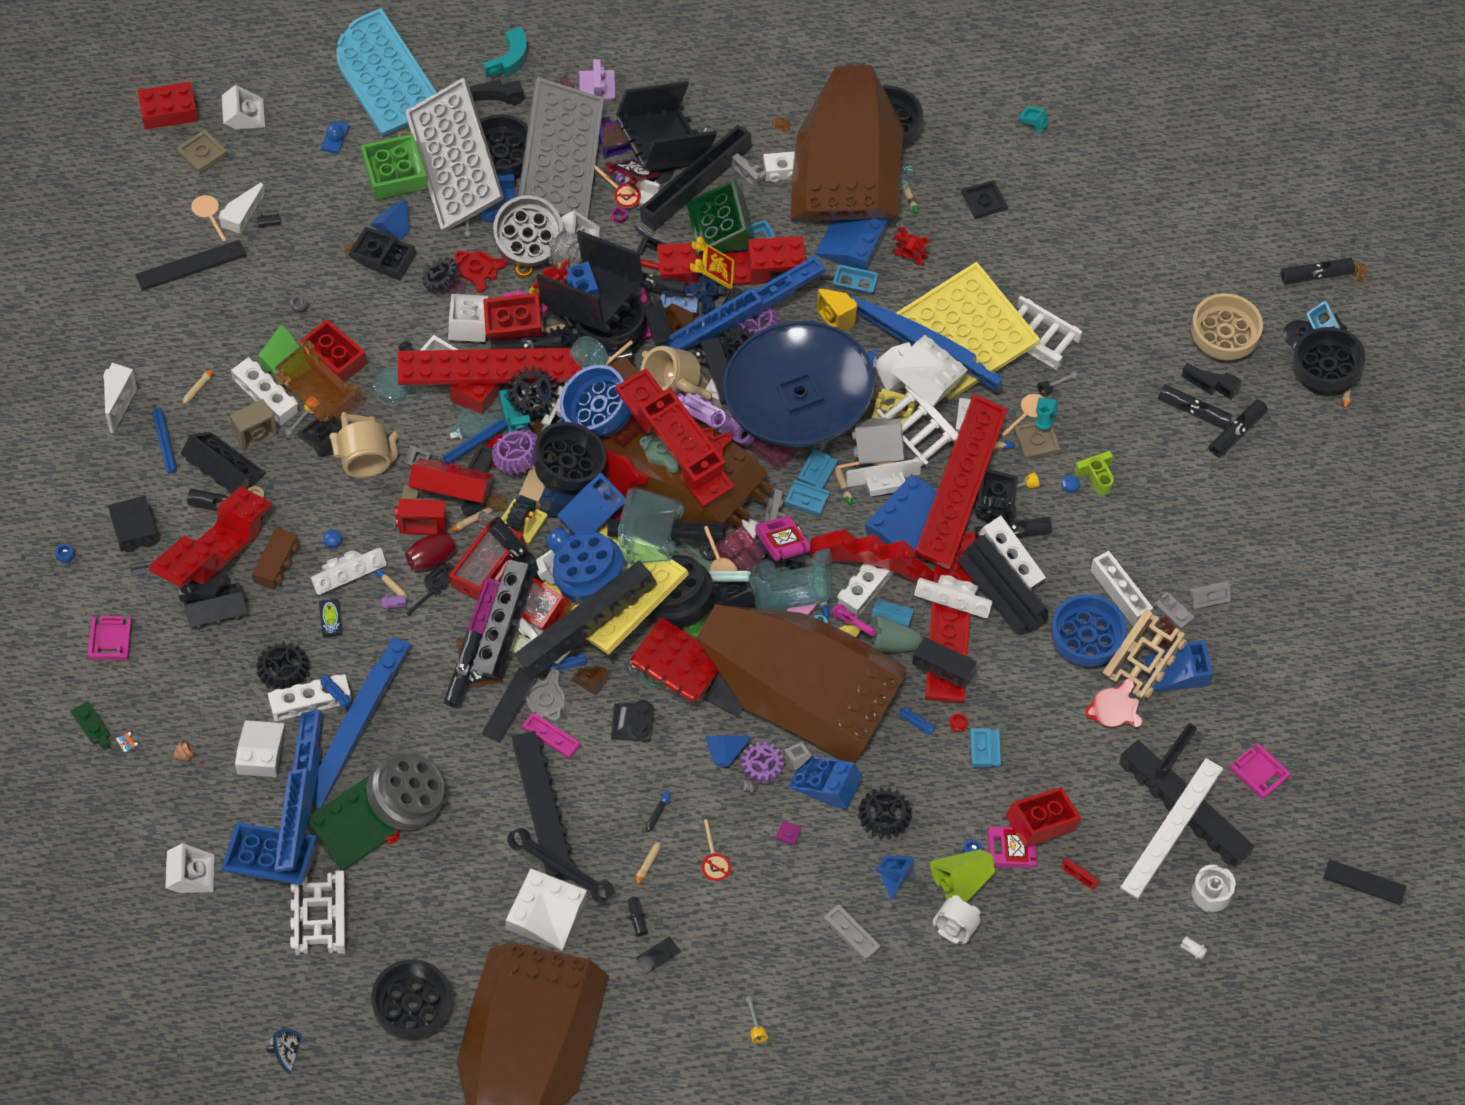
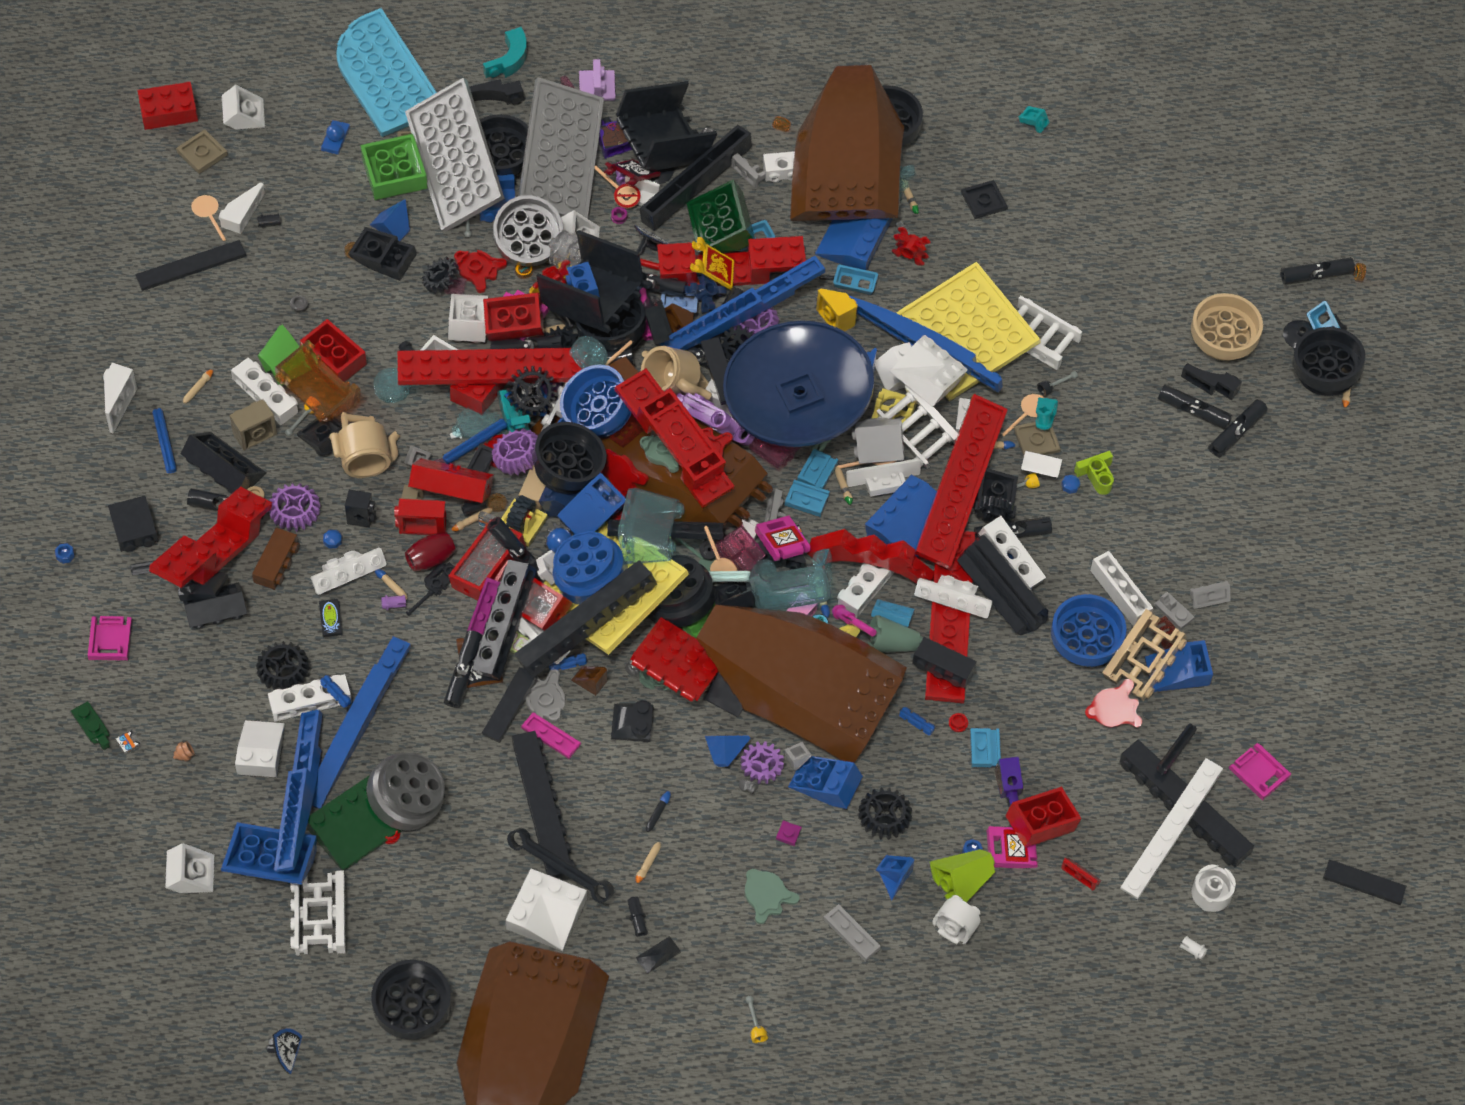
(293, 513): none -> medium lavender gear
(360, 508): none -> black brick
(715, 866): piece -> none
(766, 894): none -> sand green tile
(1005, 768): none -> dark purple torso
(1041, 464): none -> white panel

